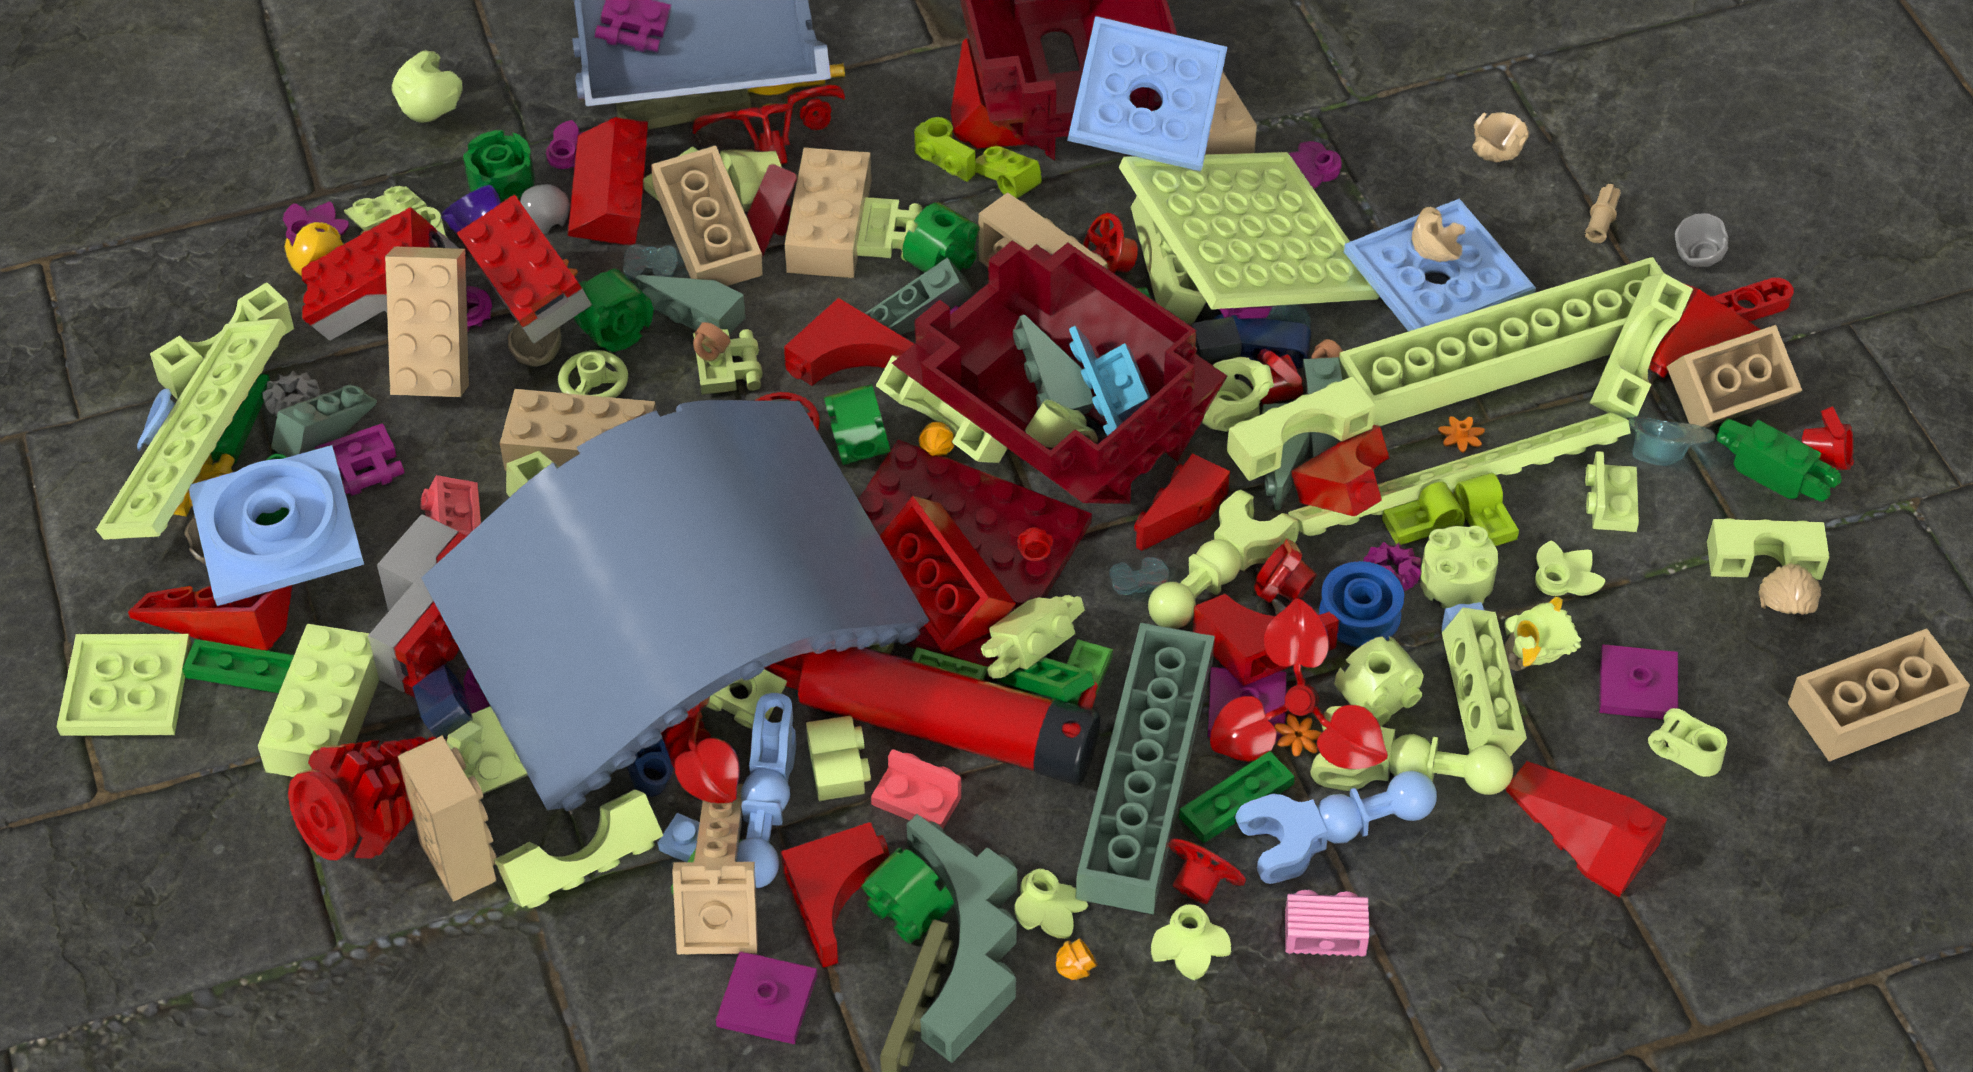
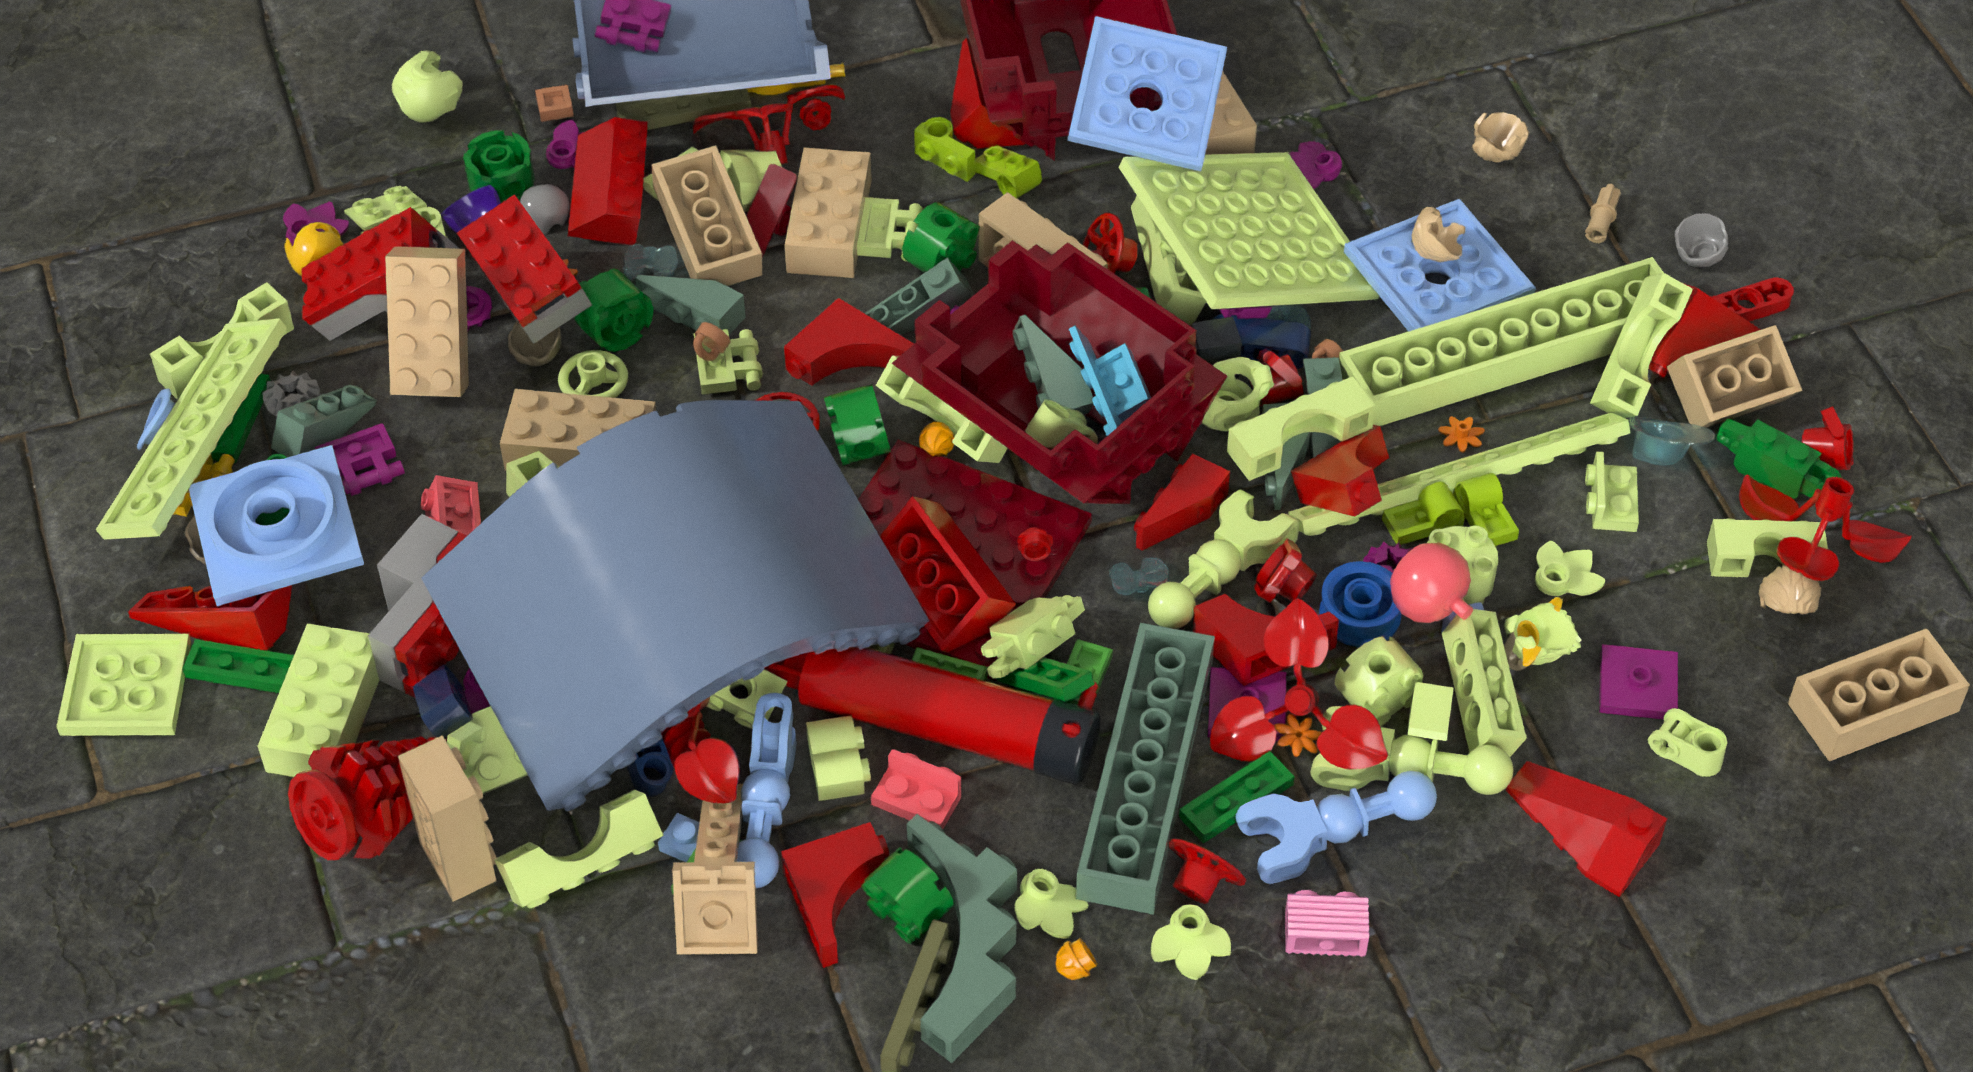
(554, 103): none -> nougat plate
(766, 997): magenta plate -> none
(1430, 711): none -> yellowish green slope
(1431, 583): none -> coral piece
(1831, 502): none -> red plant

